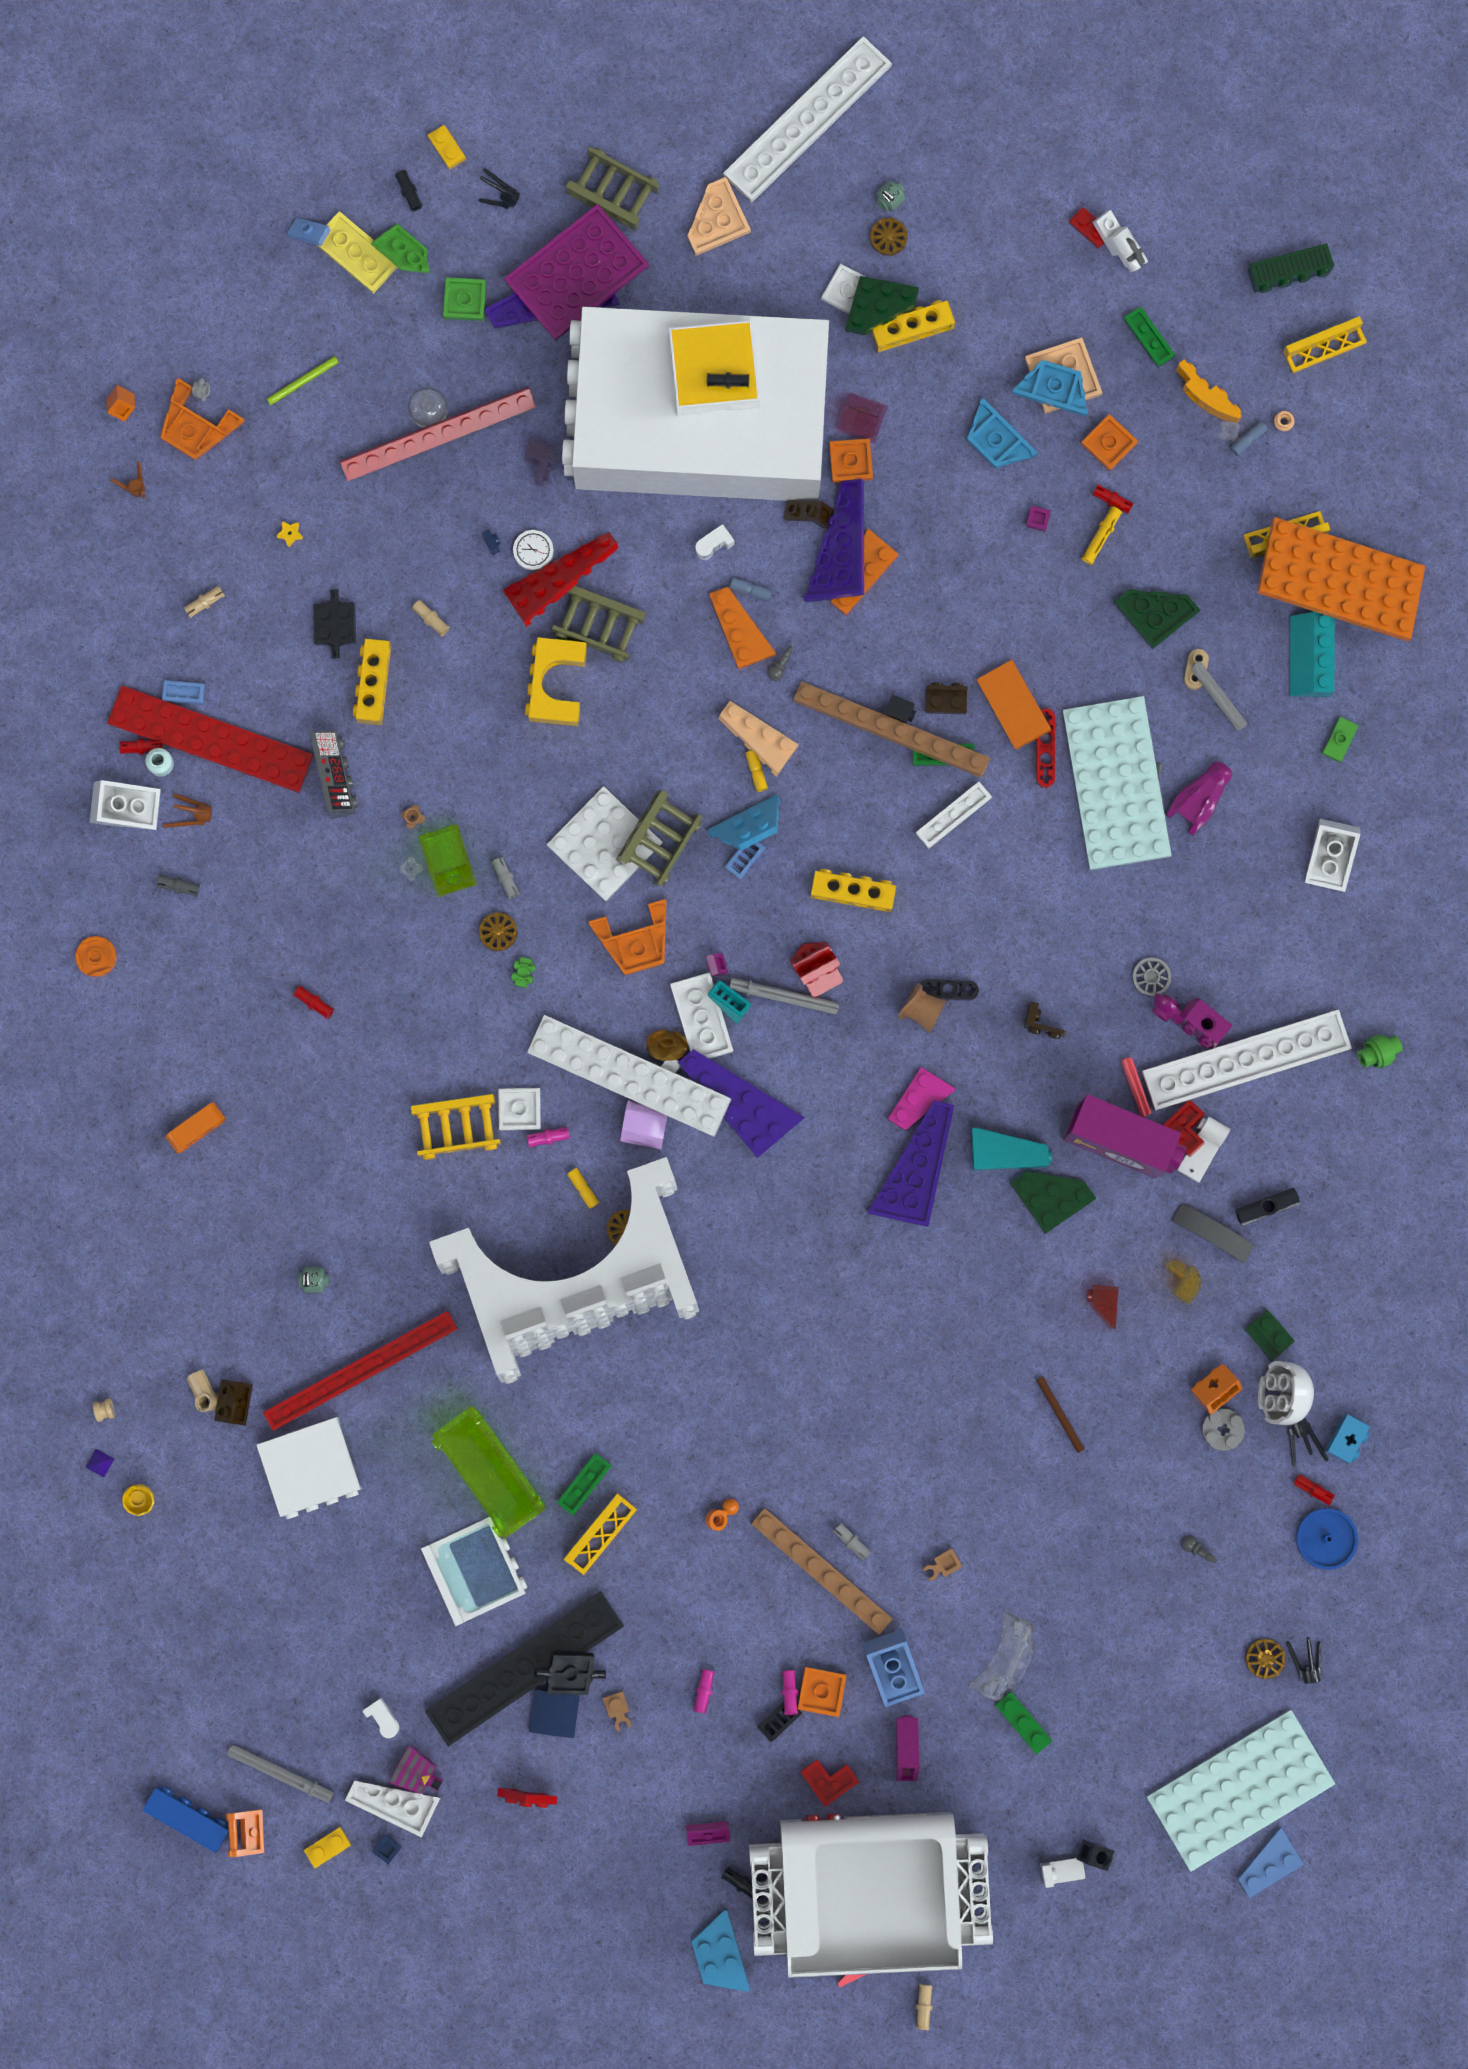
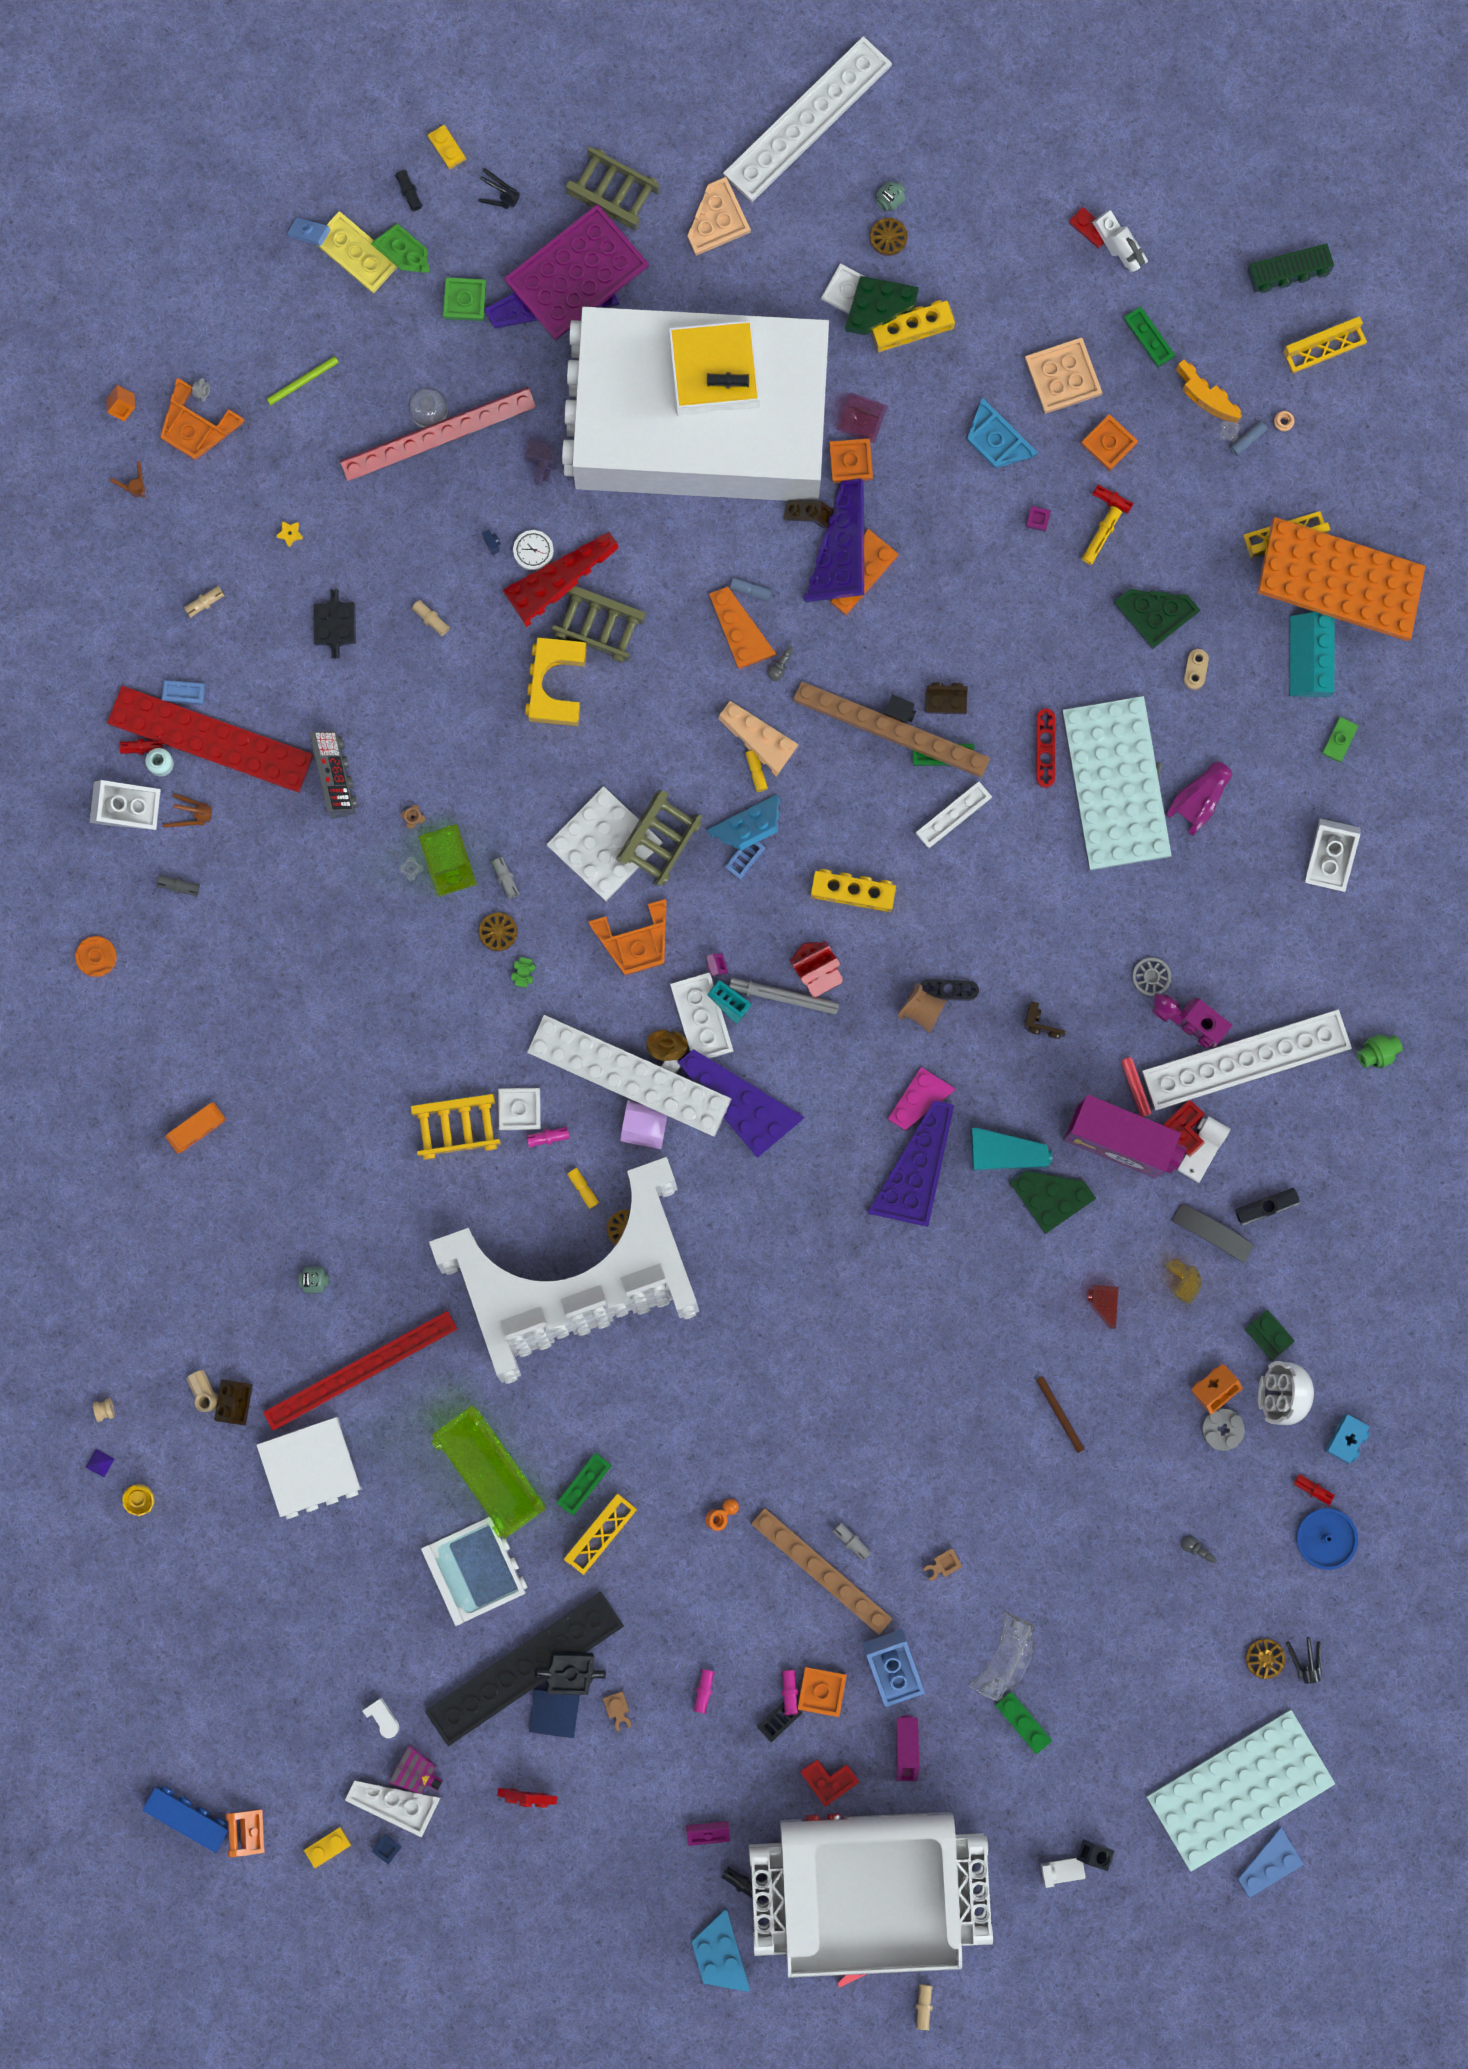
(281, 1774): light grey axle -> none
(313, 1002): red pin -> none
(374, 713): yellow brick -> none
(712, 542): white leg -> none
(1013, 704): orange tile -> none
(1055, 387): dark azure wing -> none
(1218, 695): light grey axle -> none
(1302, 1429): black plant -> none

